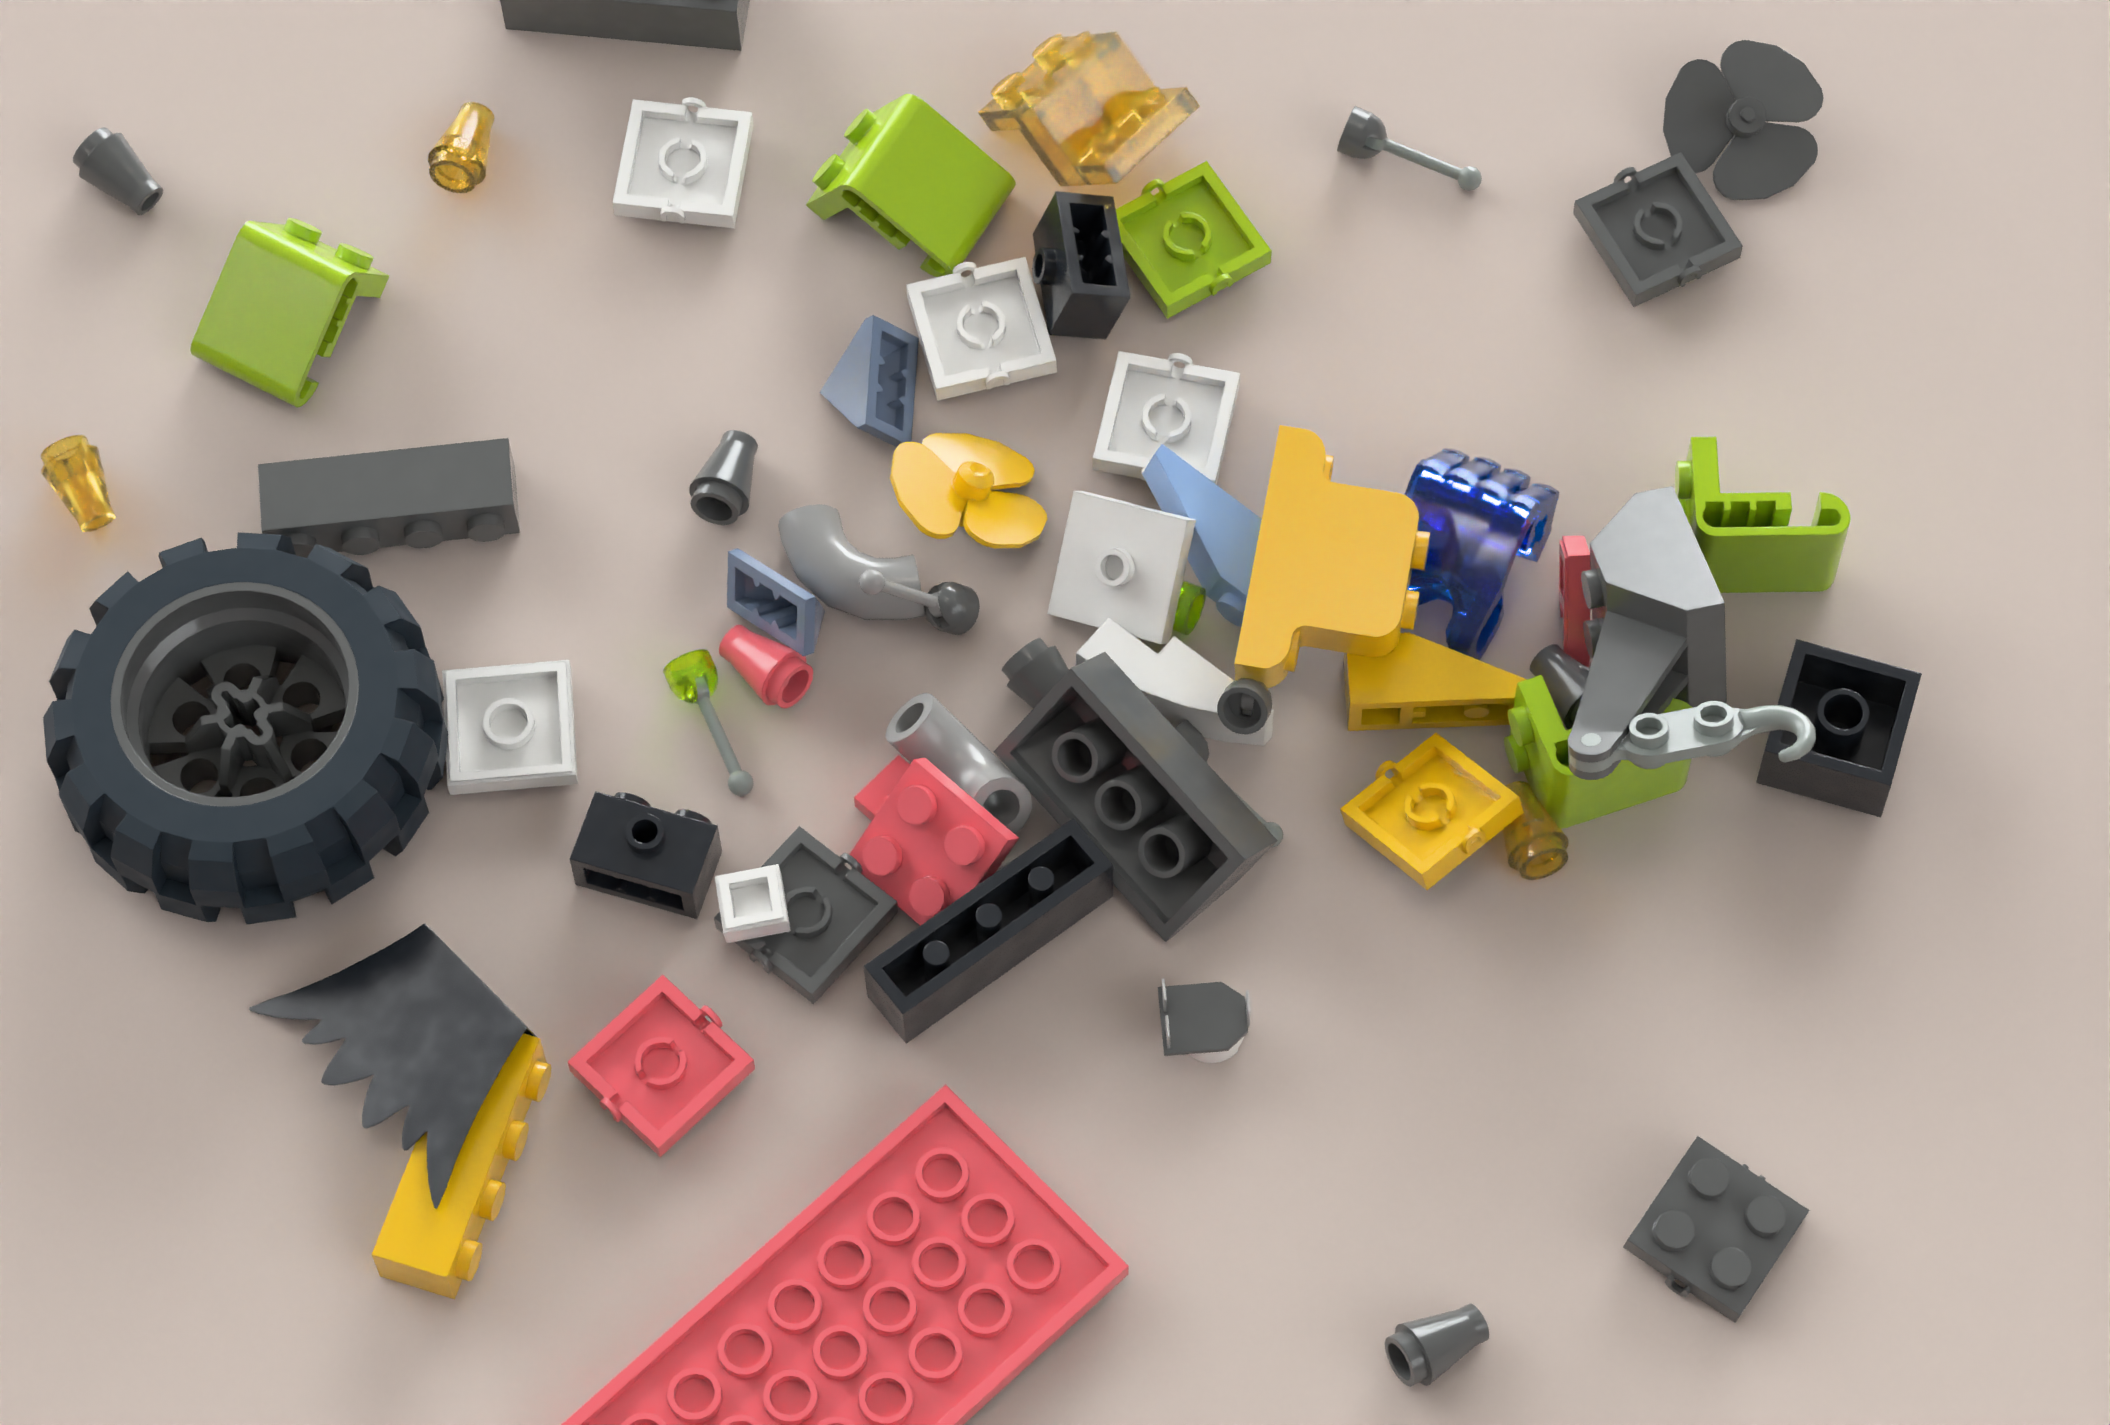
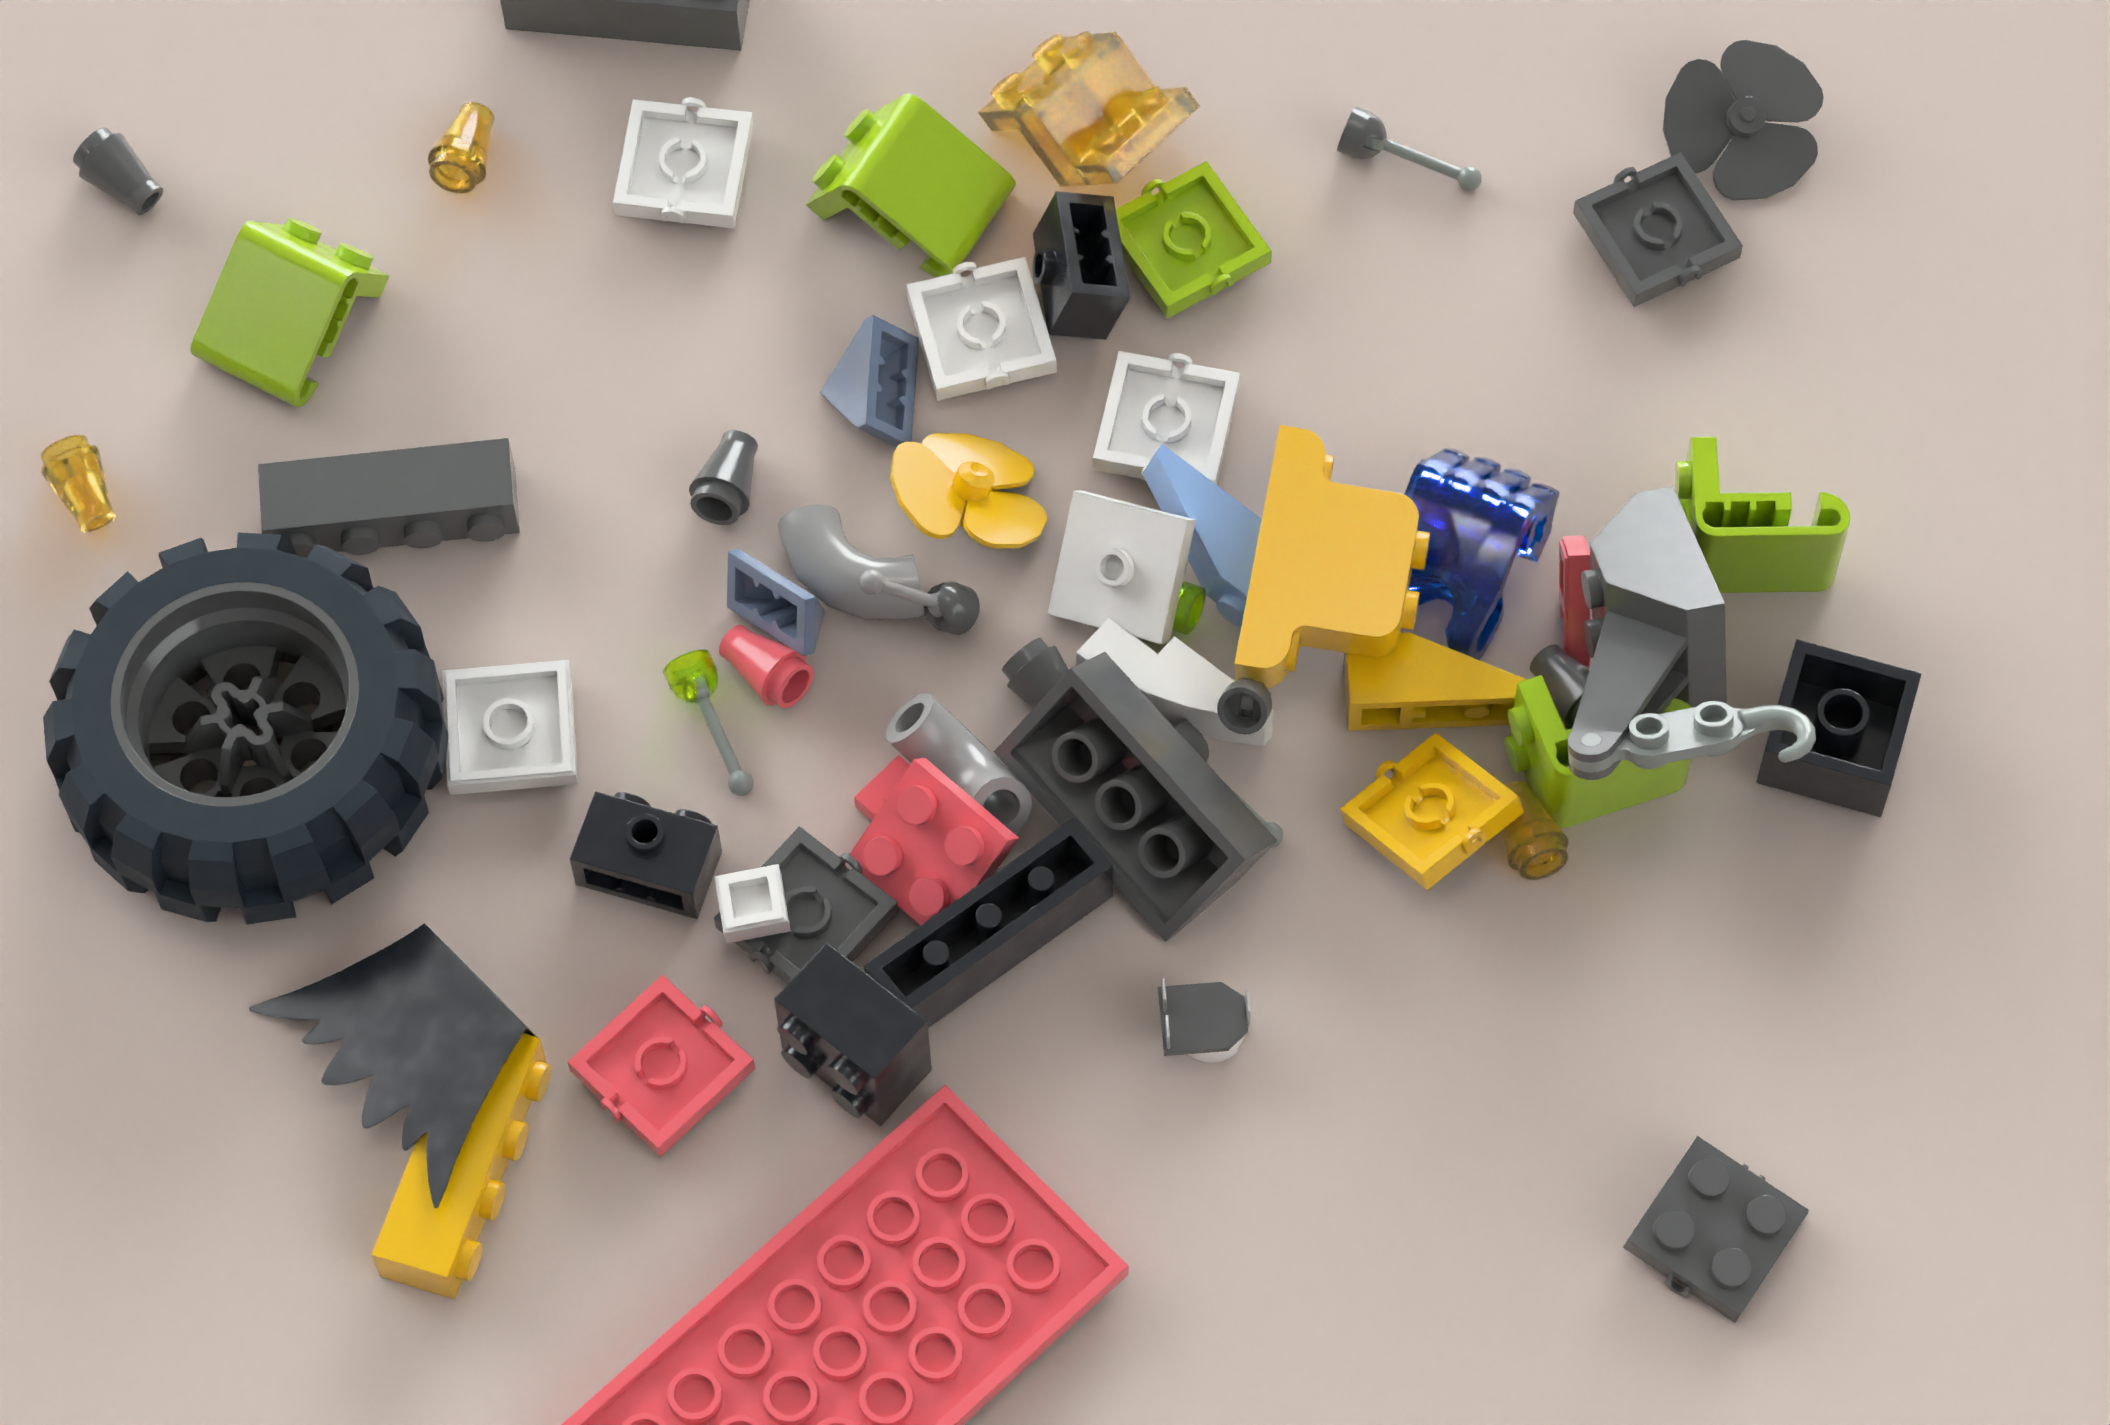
(852, 1036): none -> black brick
(1431, 1345): dark grey cone -> none

